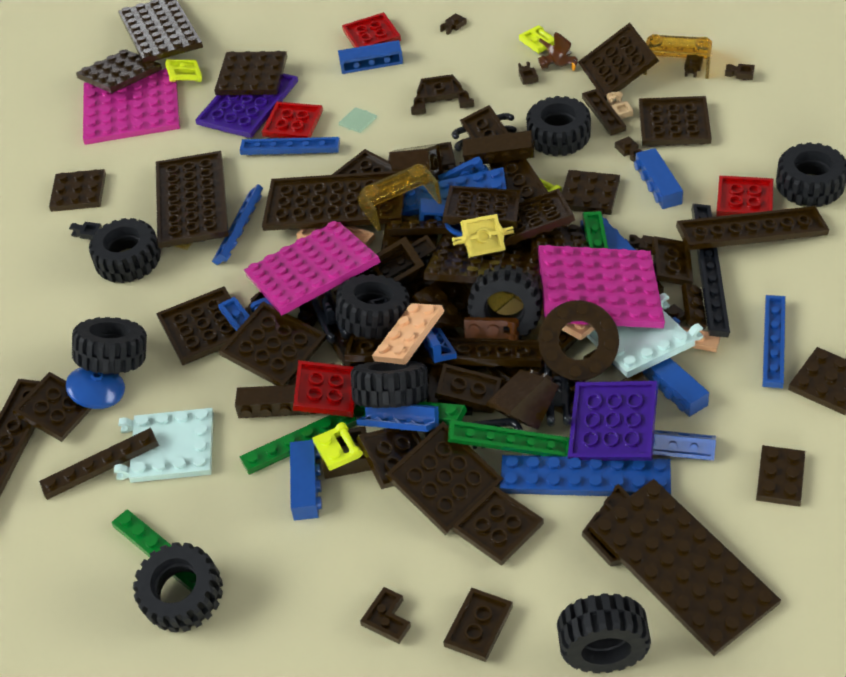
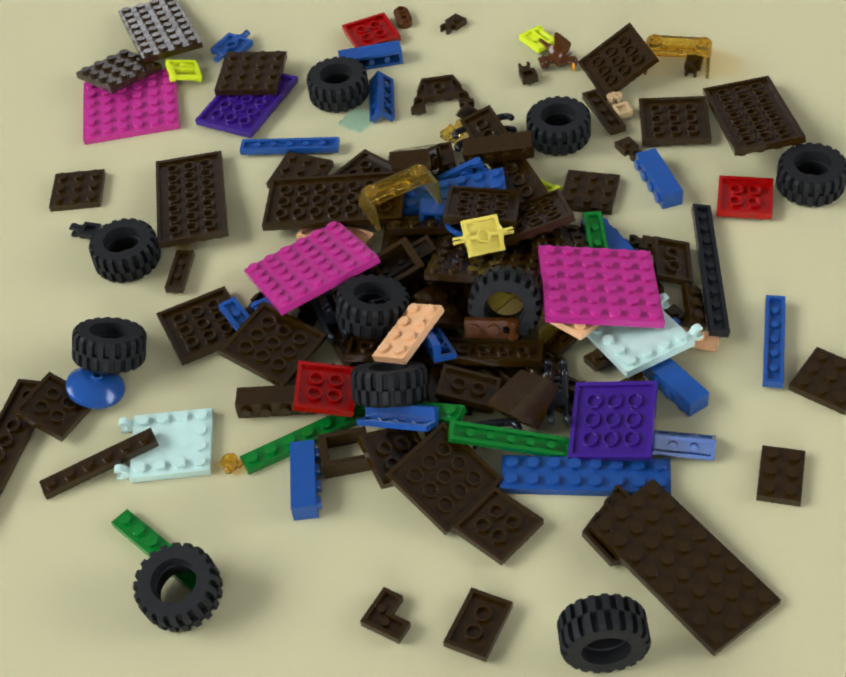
(179, 271): none -> dark brown plate
(230, 463): none -> clear yellow plate
(231, 42): none -> blue plate
(235, 229): blue plate -> none
(292, 120): red plate -> none
(300, 166): none -> dark brown plate
(331, 450): neon yellow plate -> none
(337, 84): none -> black tyre
(377, 95): none -> blue fence
(402, 17): none -> reddish brown plate
(446, 132): none -> clear yellow plate
(465, 110): none -> dark brown panel
(562, 364): dark brown plate -> none
(742, 71): dark brown plate -> none
(751, 228): dark brown plate -> none
(753, 116): none -> dark brown plate

